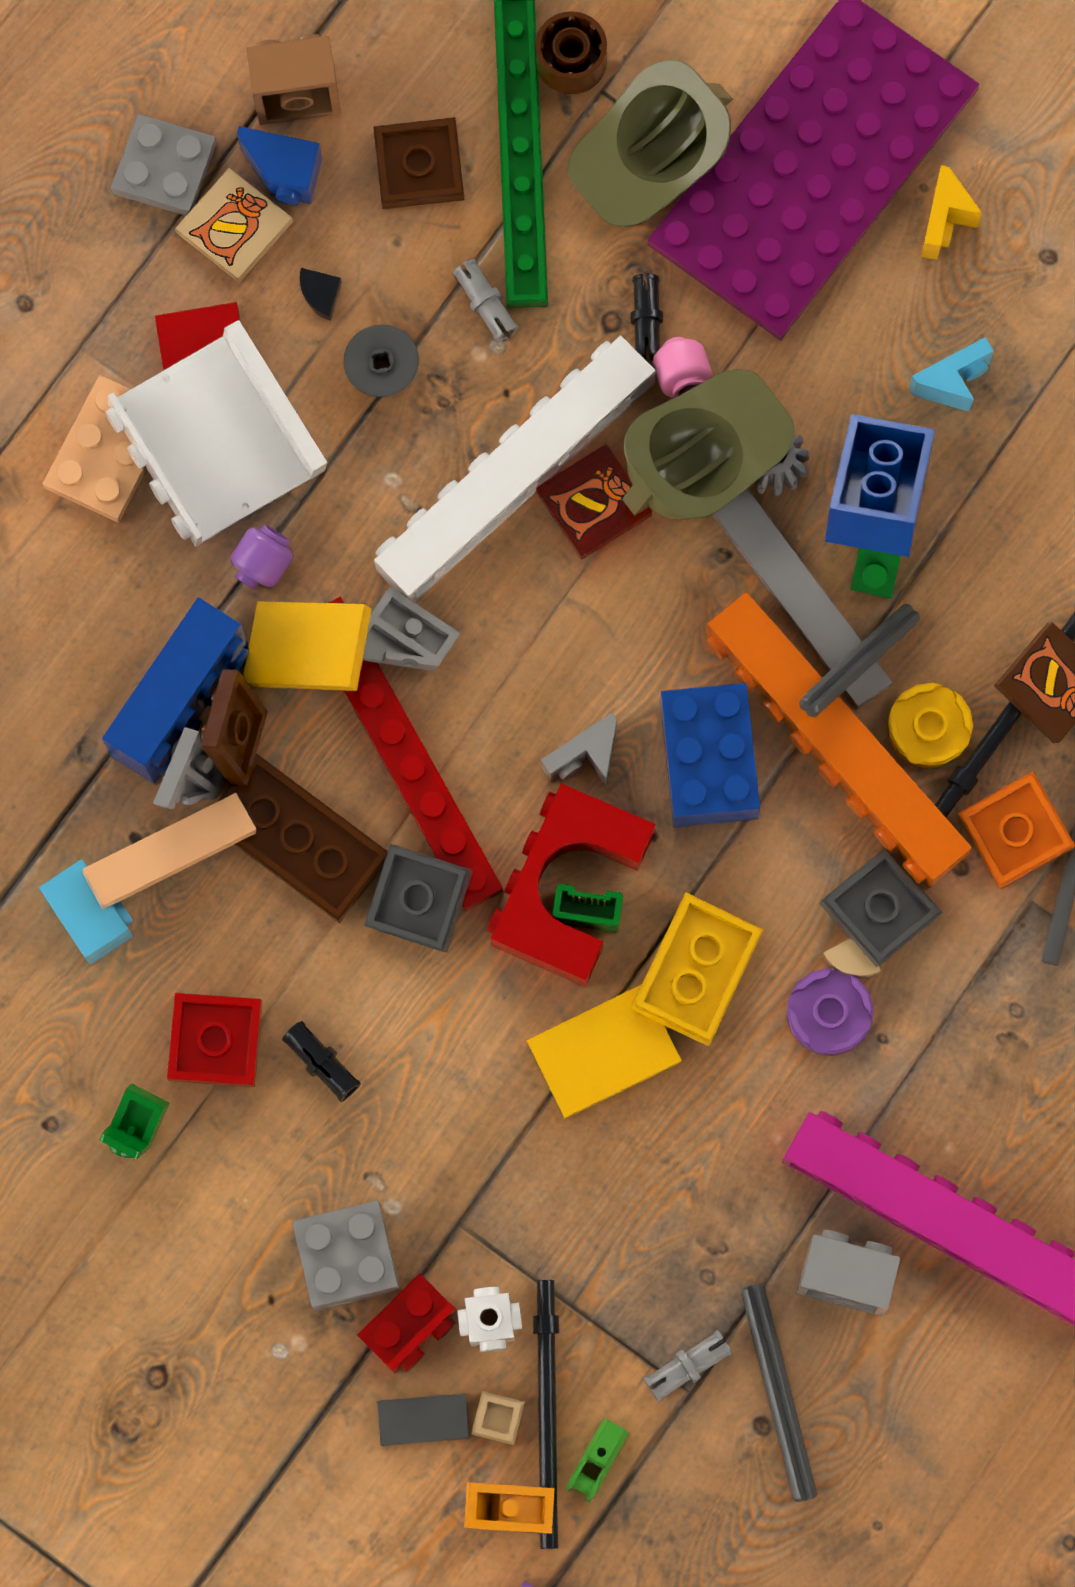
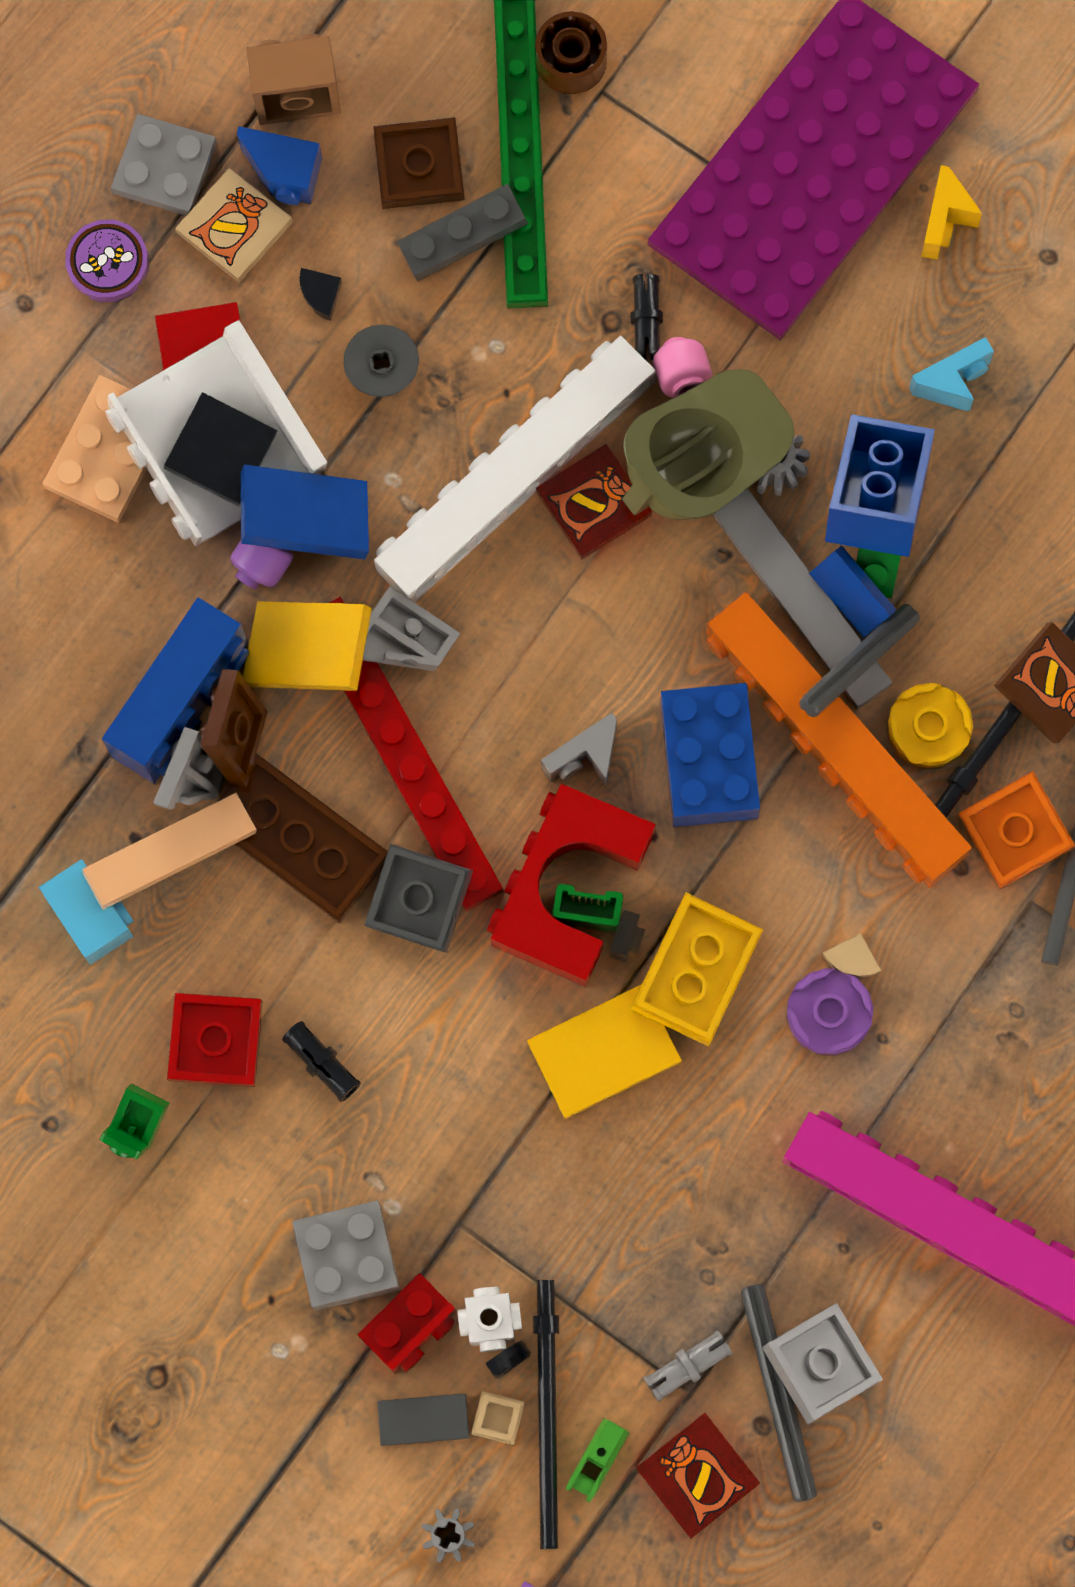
(107, 260): none -> tile
(217, 446): none -> black tile
(304, 512): none -> blue tile
(437, 1541): none -> light grey gear
(462, 232): none -> dark grey plate
(485, 300): light grey pin -> none
(508, 1359): none -> black tile
(509, 1508): light orange slope -> none
(627, 937): none -> clear smoke plate
(652, 144): olive piece -> none
(697, 1475): none -> clear red tile
(822, 1363): none -> light grey plate
(849, 1273): light grey brick -> none
(852, 591): none -> blue tile
(880, 907): dark grey tile -> none

